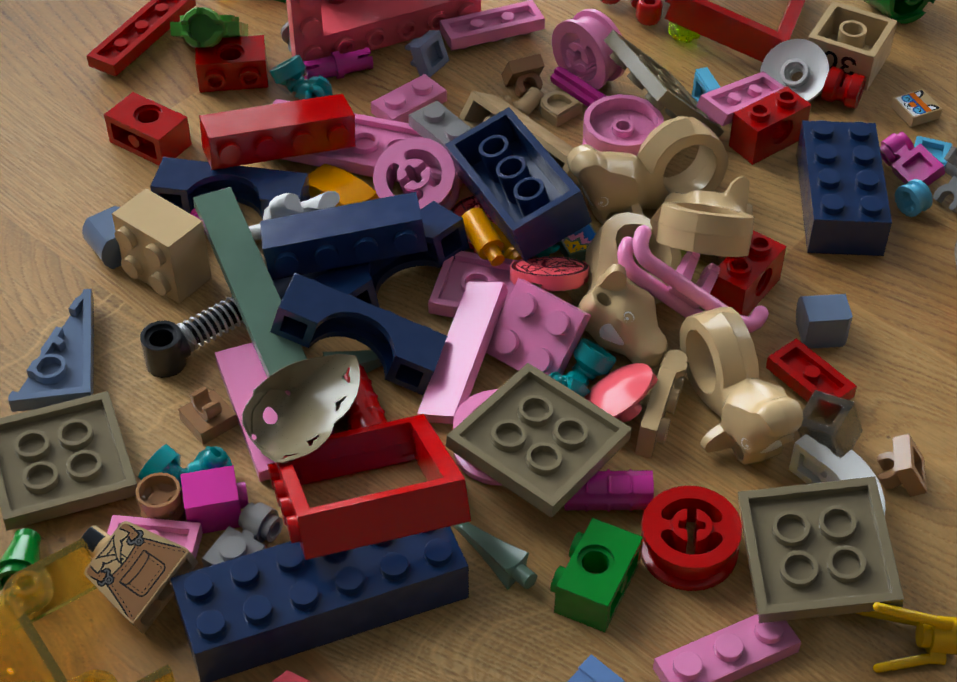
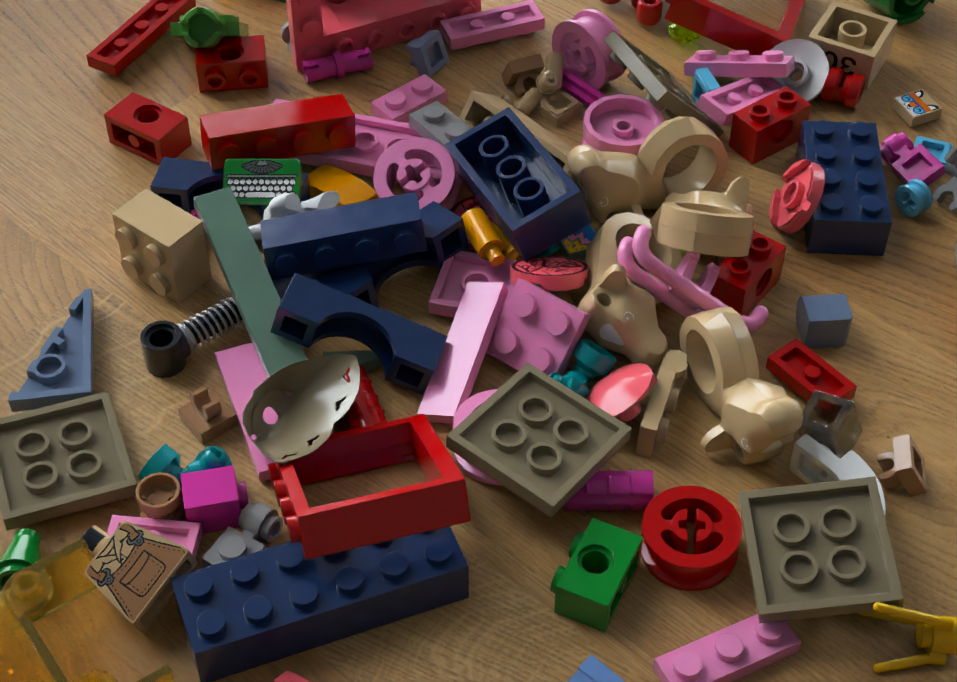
(100, 236): sand blue piece -> none
(262, 179): none -> slope
(291, 75): teal arm -> none
(503, 558): sand green piece -> none
(551, 78): none -> tan arm
(741, 64): none -> bright pink plate
(799, 196): none -> coral tile

